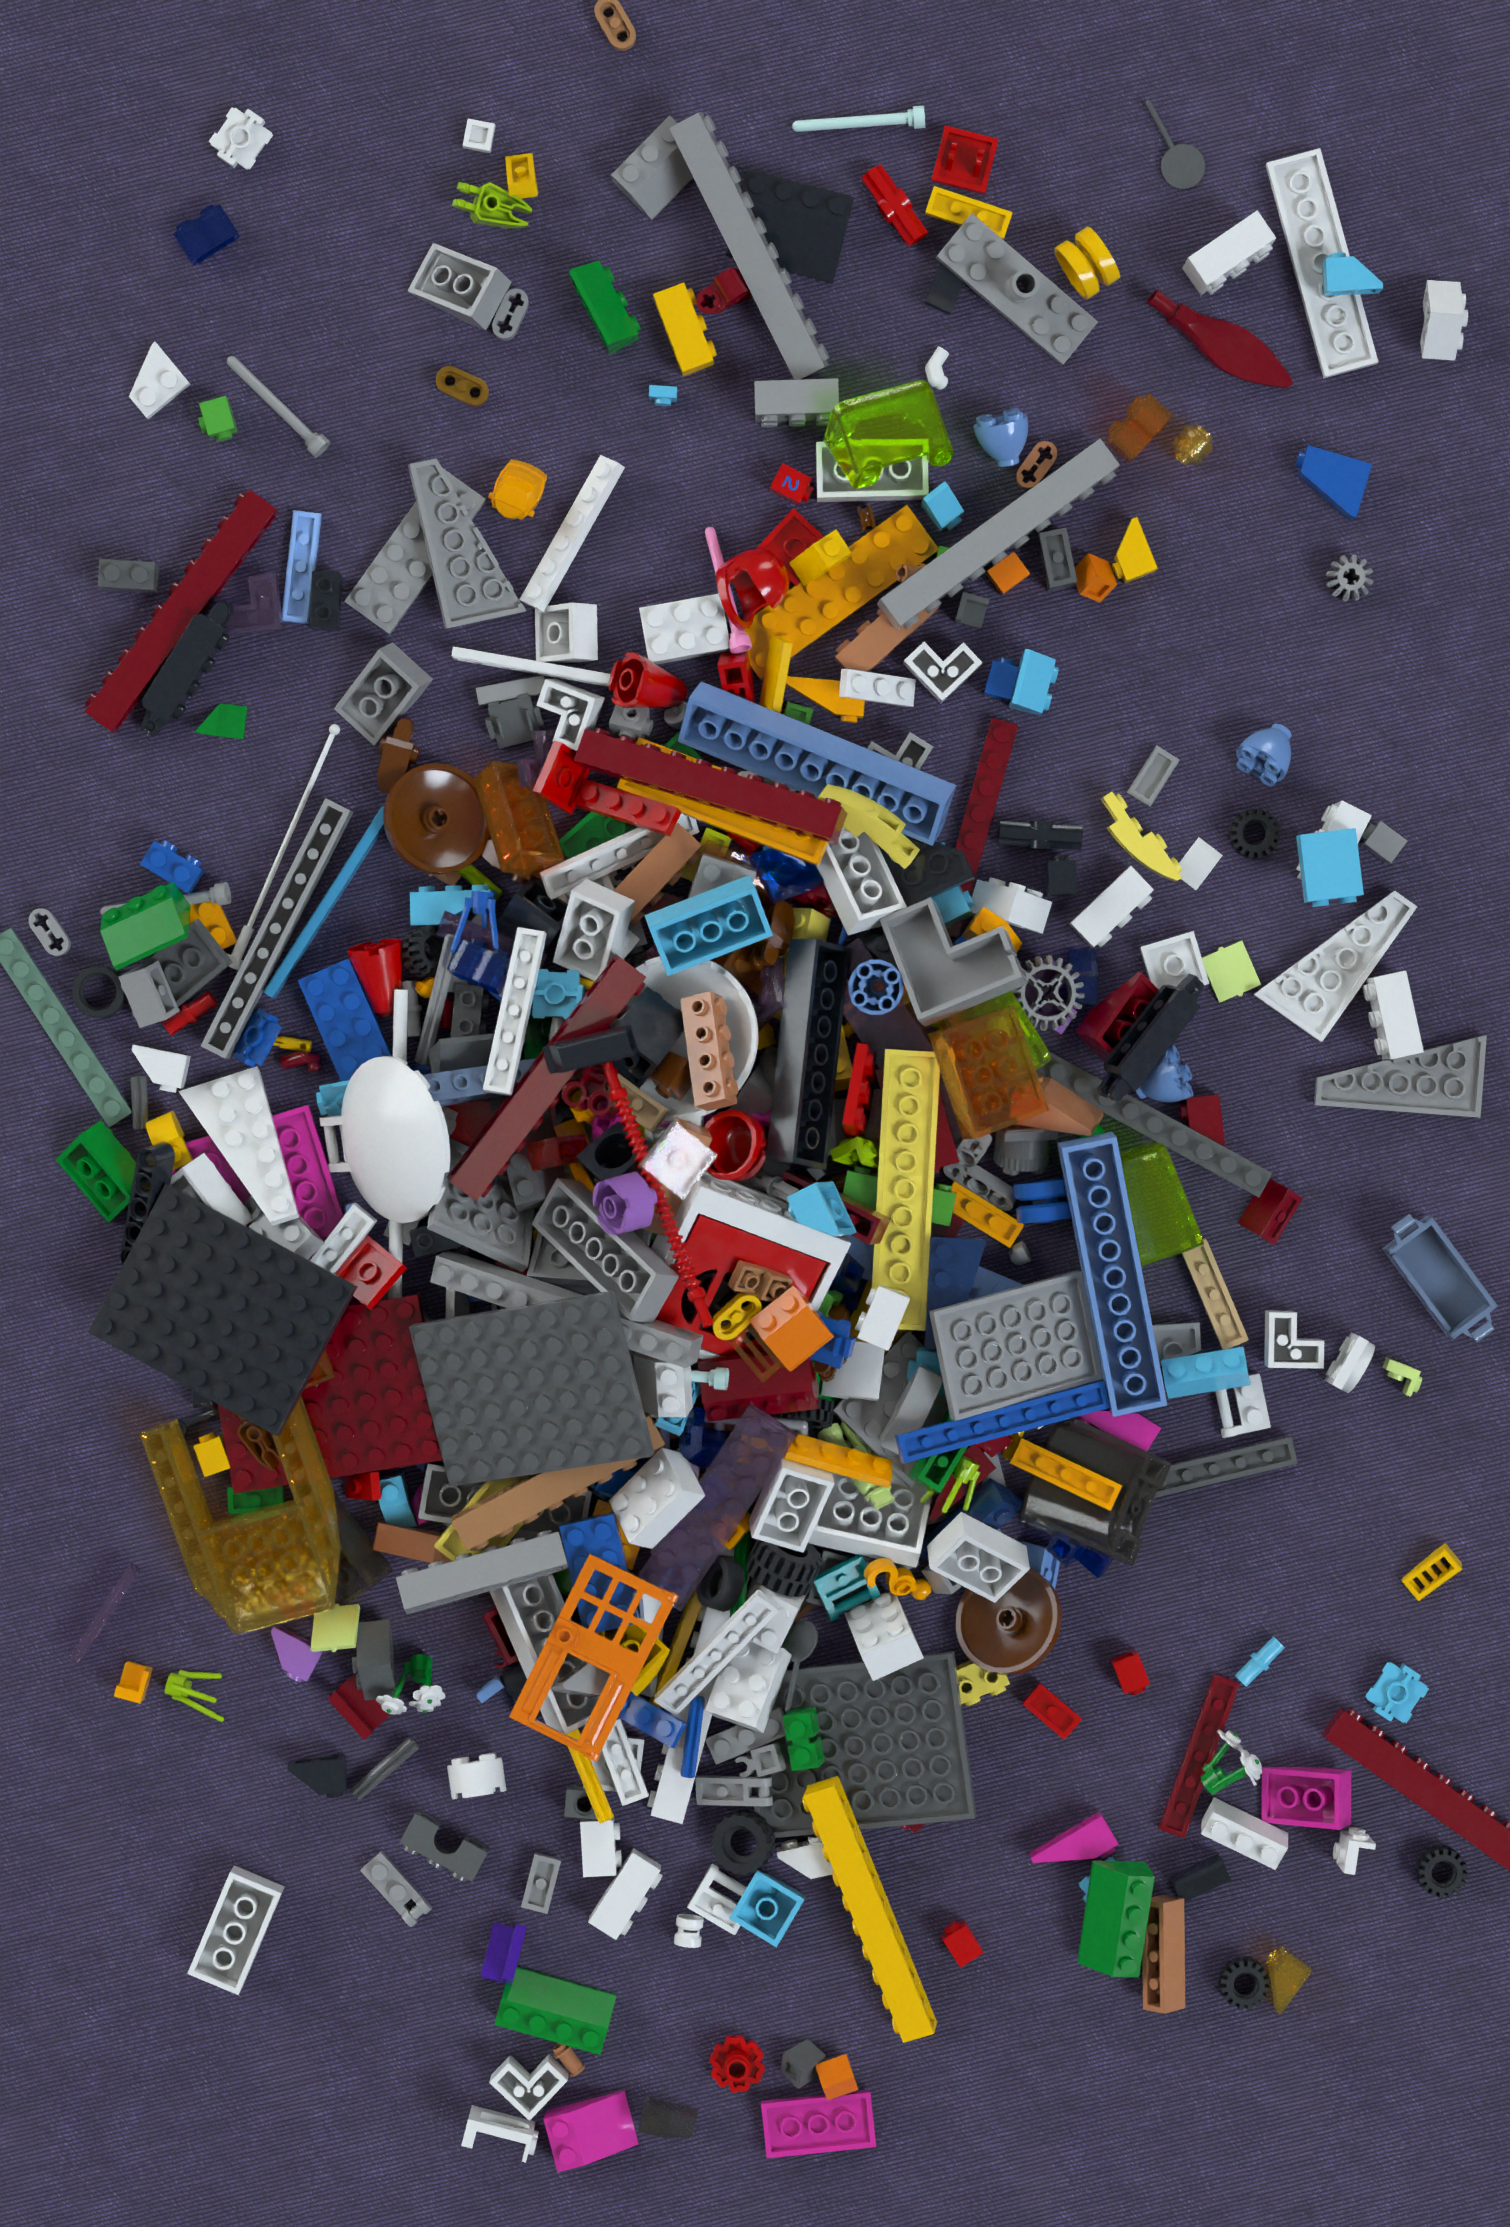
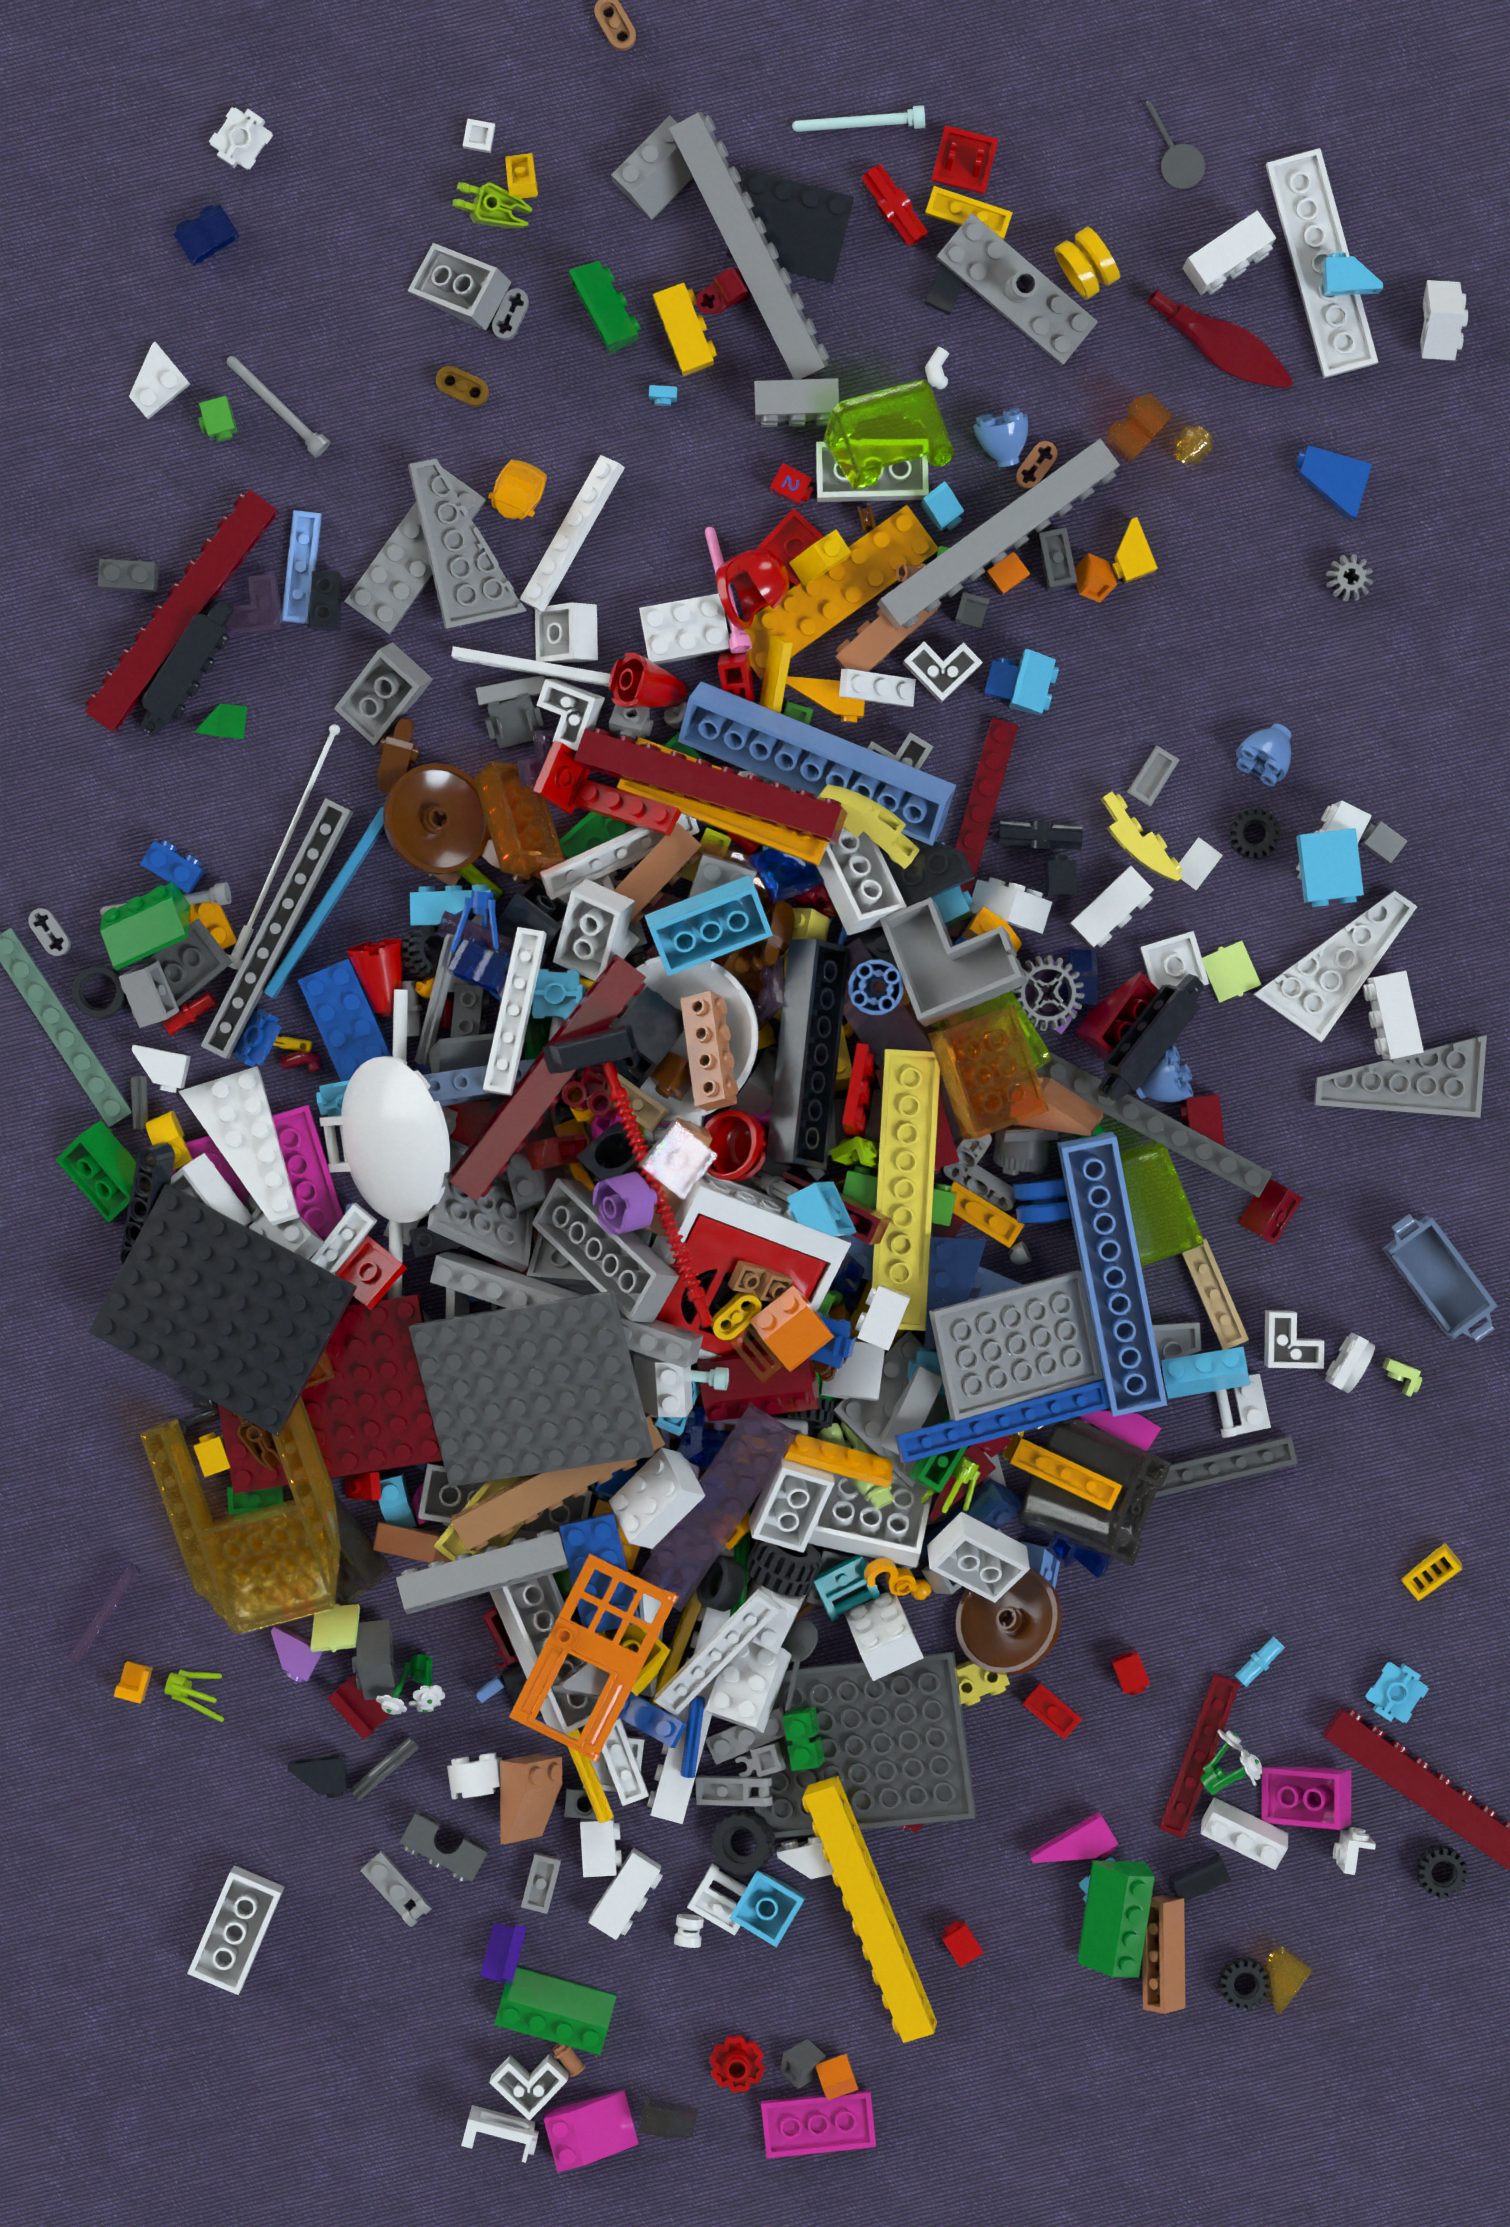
(528, 1795): none -> nougat slope

